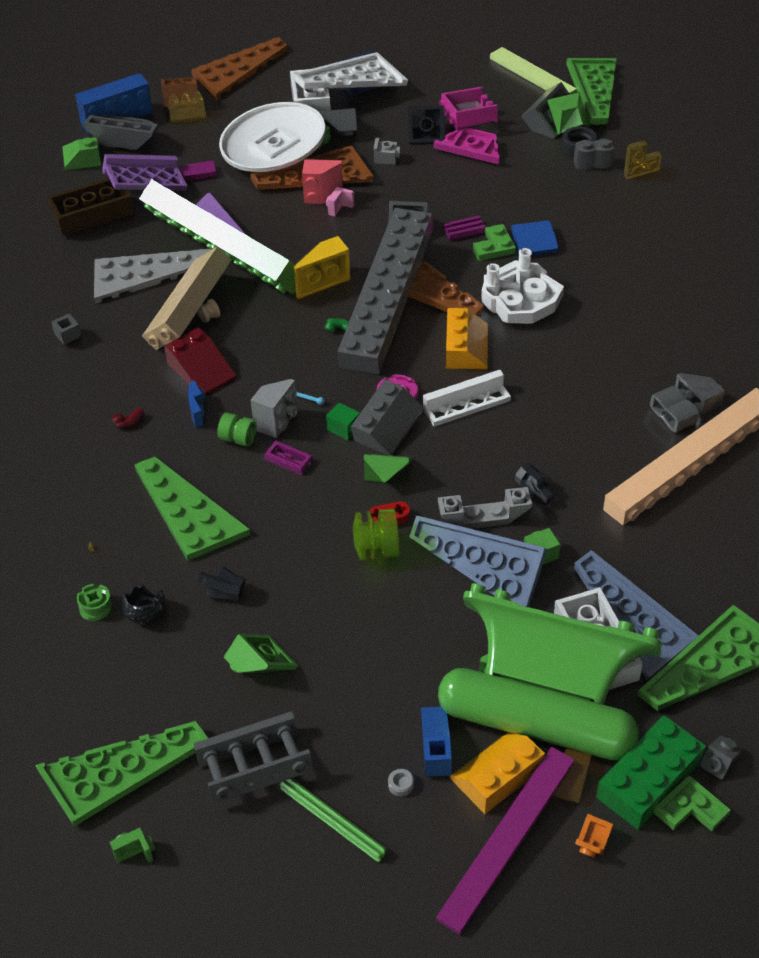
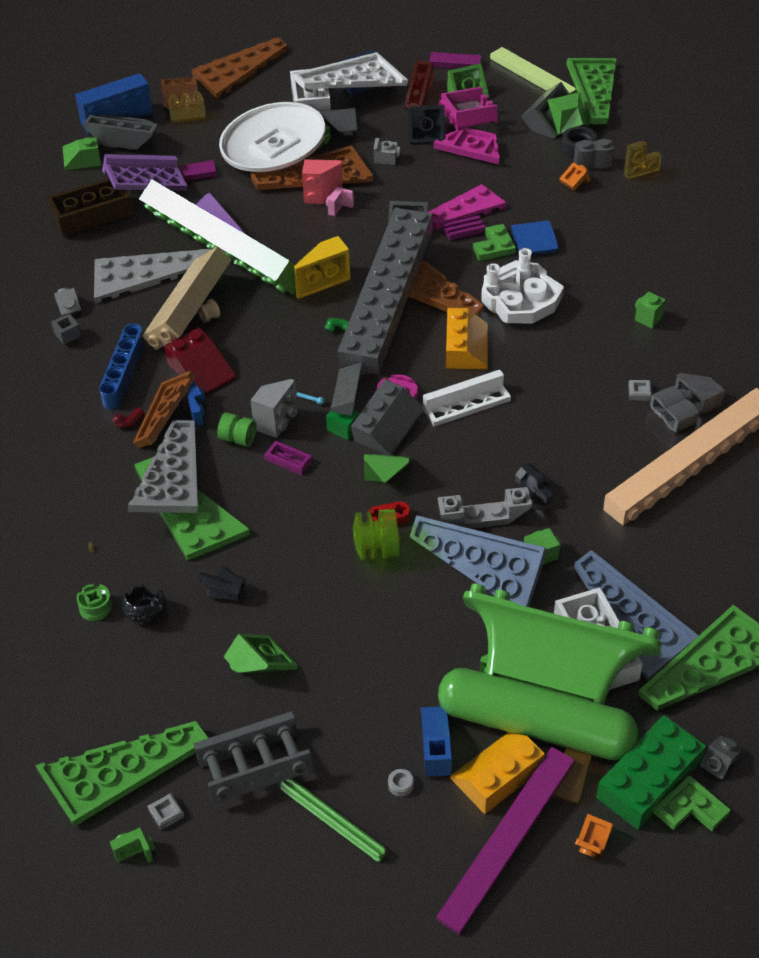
(67, 301): none -> light grey bracket
(121, 366): none -> blue beam
(162, 407): none -> dark orange wing
(165, 811): none -> light grey tile
(171, 476): none -> light grey wing
(346, 389): none -> dark grey slope
(420, 84): none -> clear red slope
(452, 60): none -> magenta tile
(467, 78): none -> bright green slope
(467, 205): none -> dark pink wing
(575, 176): none -> orange bracket
(640, 390): none -> light grey tile
(649, 309): none -> bright green brick

